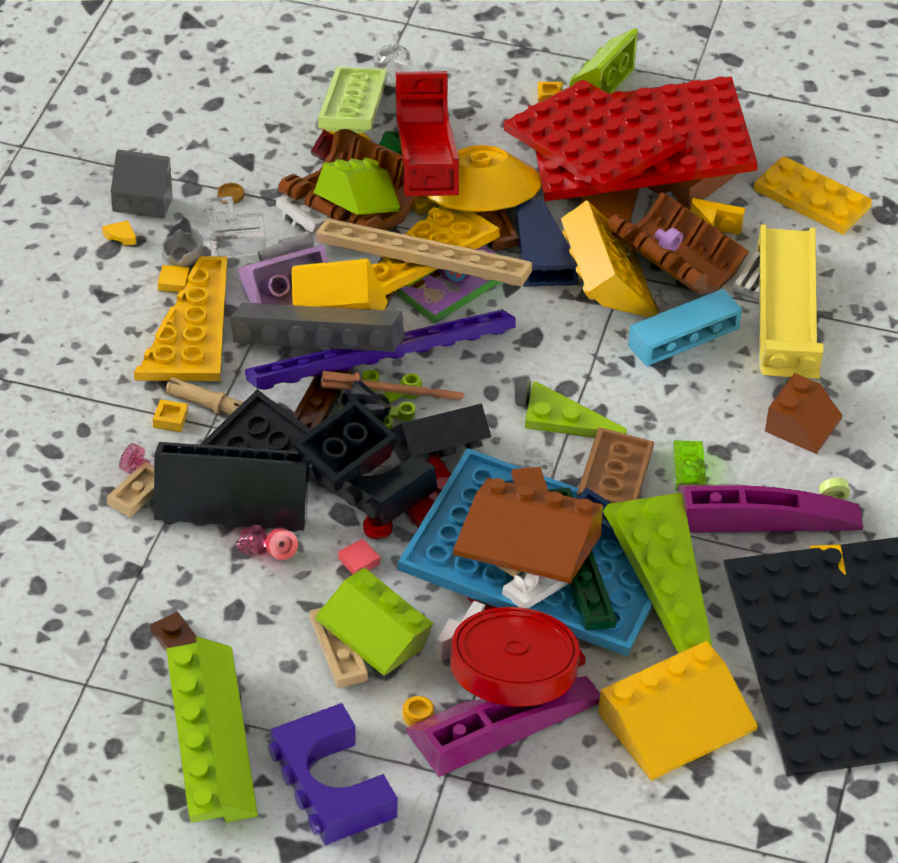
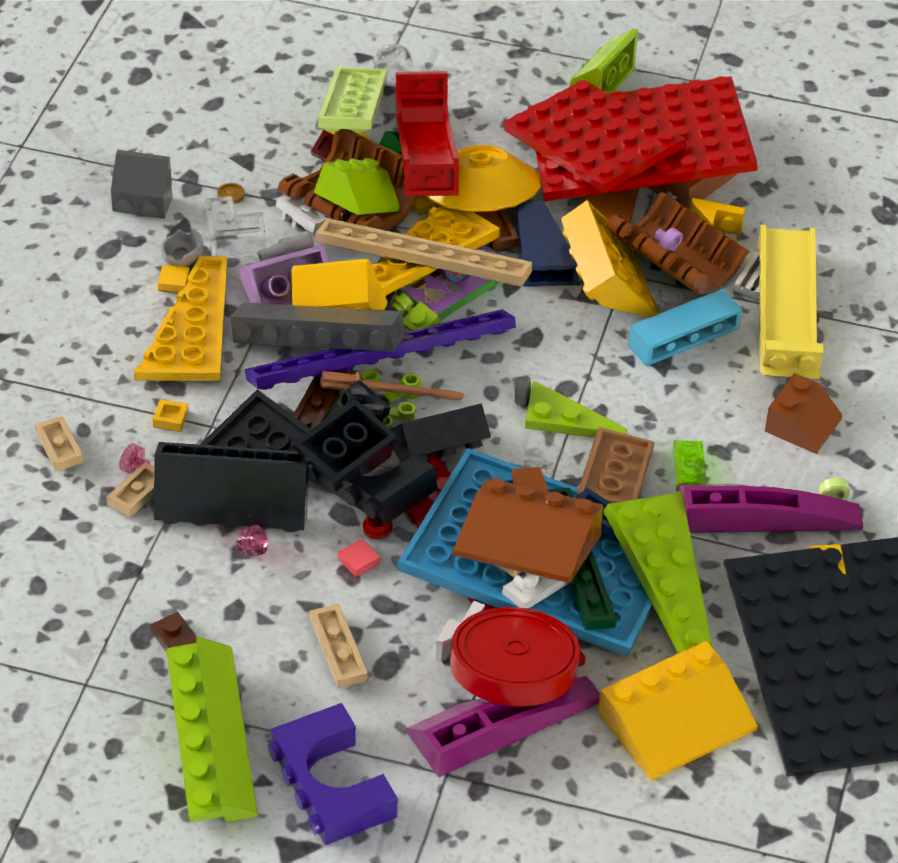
(59, 443): none -> tan plate
(120, 232): yellow tile -> none
(218, 402): tan pin -> none
(281, 544): coral tile -> none
(375, 621): lime slope -> none
(417, 317): none -> lime plate
(417, 709): yellow tile -> none
(548, 89): yellow tile -> none
(813, 195): yellow plate -> none

